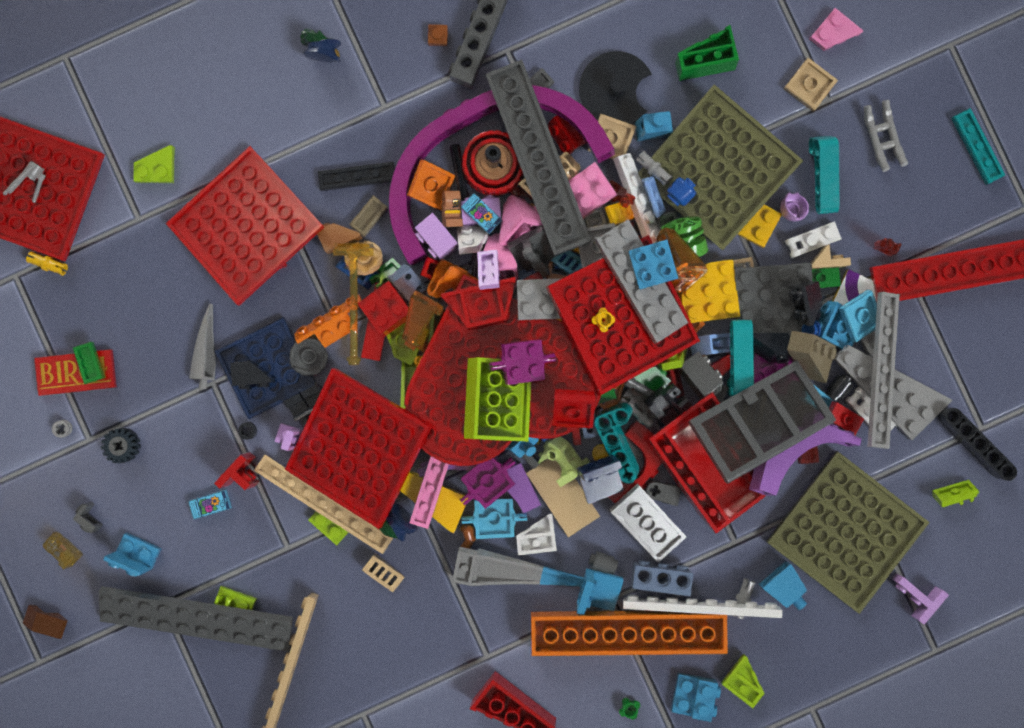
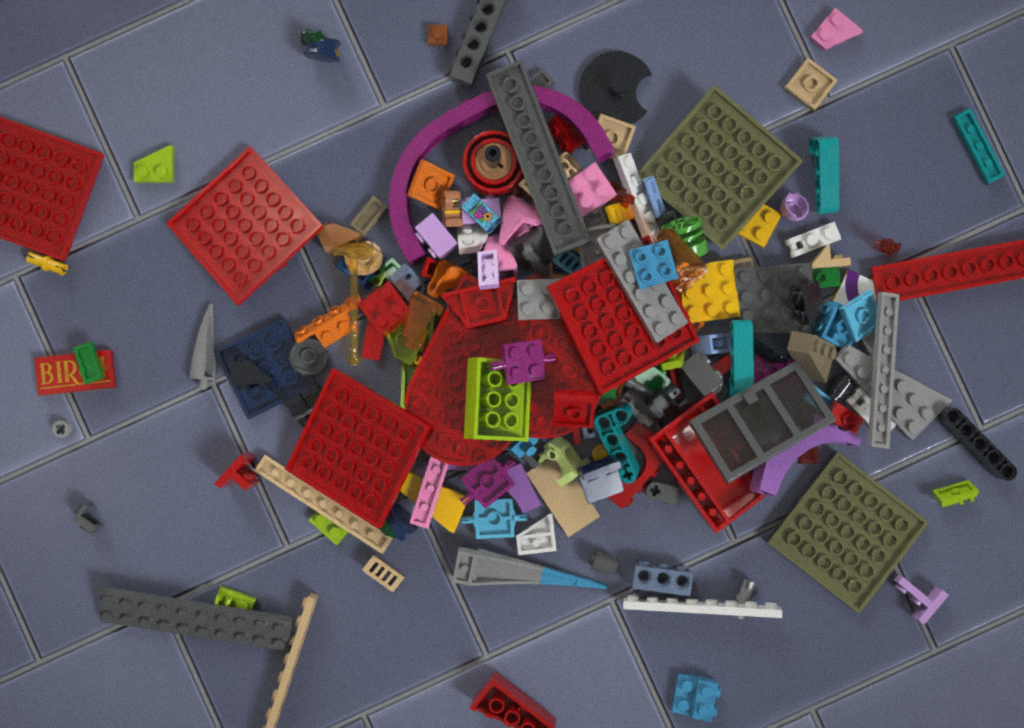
(31, 171): light grey plant -> none
(44, 623): reddish brown slope -> none
(62, 550): clear yellow leg -> none
(127, 442): black wheel -> none
(133, 555): dark azure bracket -> none
(210, 504): tile -> none
(248, 425): black bush -> none
(288, 436): lavender bracket -> none
(356, 176): black tile -> none
(457, 166): black axle -> none
(469, 535): dark orange arm -> none
(599, 591): dark azure bracket -> none
(609, 319): yellow plate -> none
(627, 633): orange brick -> none
(632, 714): green plate -> none
(647, 523): plate -> none
(654, 126): dark azure torso -> none
(654, 168): light grey pin -> none
(681, 191): blue head -> none
(708, 57): green wedge -> none
(744, 682): lime wing -> none
(785, 586): dark azure torso -> none
(814, 329): blue plate -> none
(888, 125): light grey piece -> none

